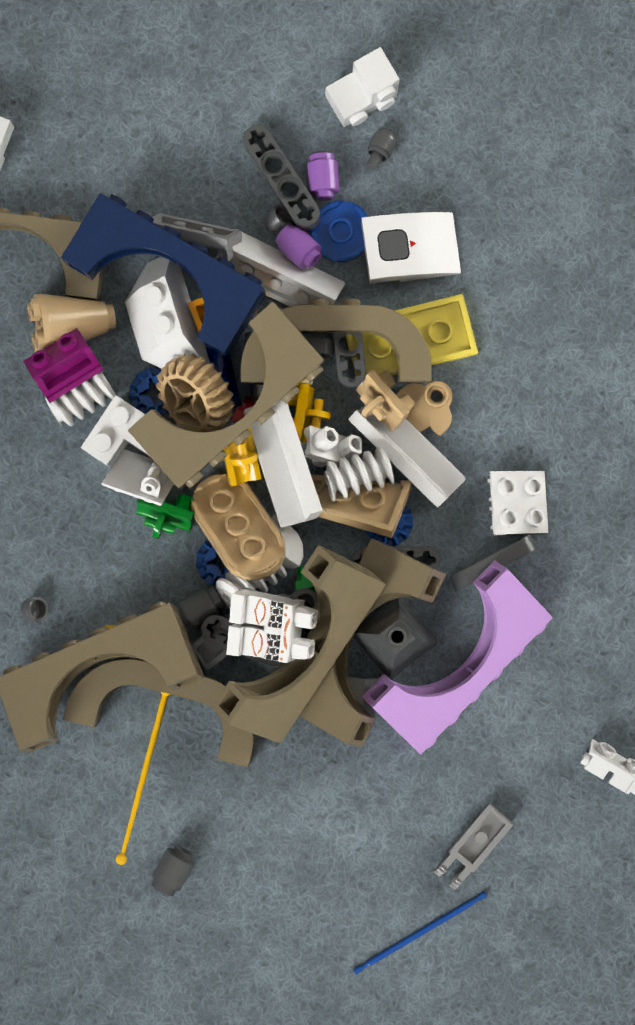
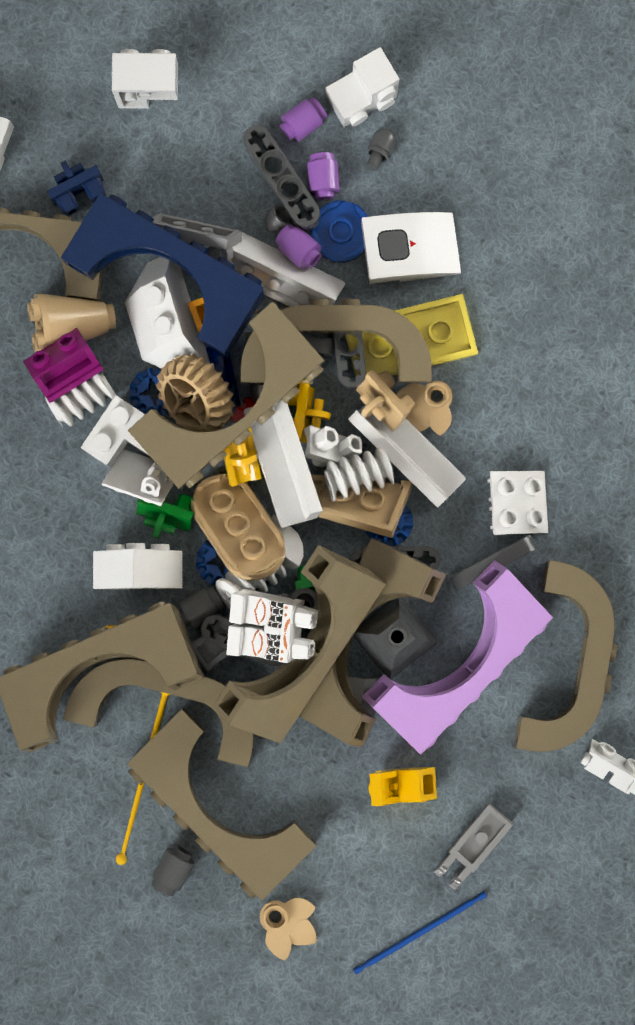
(34, 609): flat silver hinge -> none
(72, 182): none -> dark blue hips
(137, 567): none -> white brick
(144, 77): none -> white brick
(255, 859): none -> dark tan arch
(291, 929): none -> tan plate
(303, 119): none -> medium lavender brick
(402, 785): none -> yellow brick
(593, 666): none -> dark tan arch

